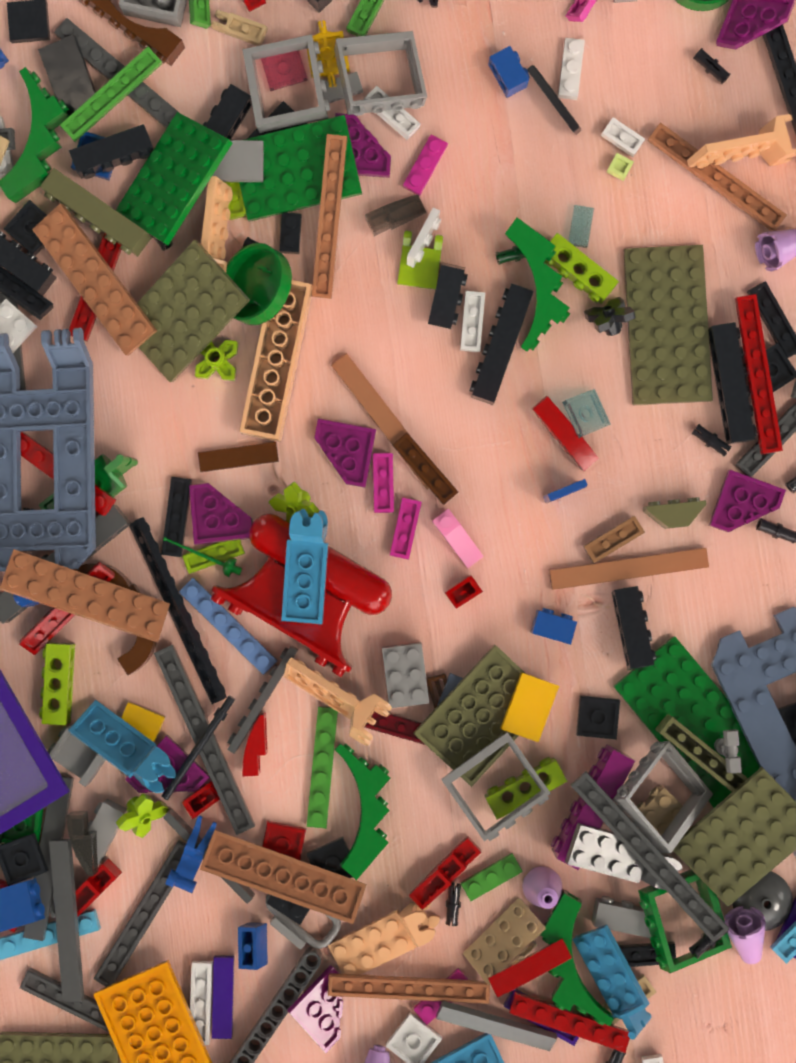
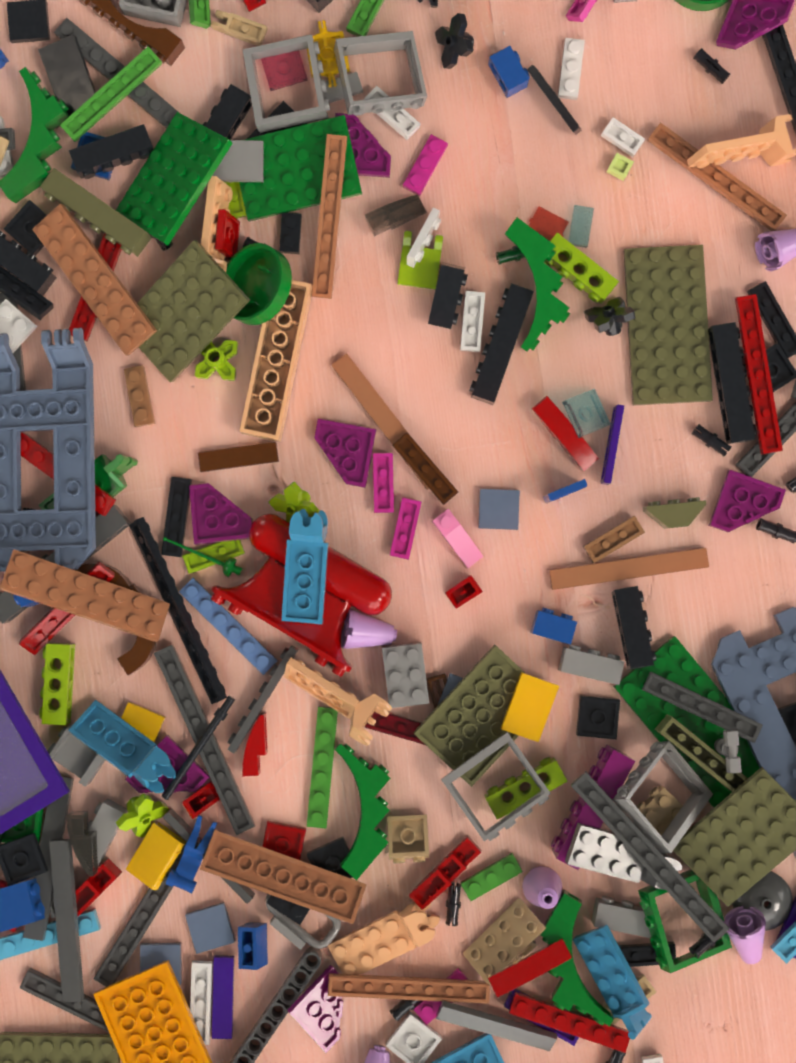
(139, 396): none -> medium nougat plate
(155, 855): none -> yellow piece
(156, 953): none -> sand blue tile
(210, 927): none -> sand blue tile
(227, 234): none -> red tile
(366, 631): none -> lavender cone
(402, 1008): none -> black pin
(408, 838): none -> tan plate
(455, 40): none -> black plant
(499, 509): none -> sand blue tile
(547, 223): none -> clear red piece
(591, 664): none -> light grey brick
(612, 444): none -> dark purple tile
(701, 707): none -> dark grey tile

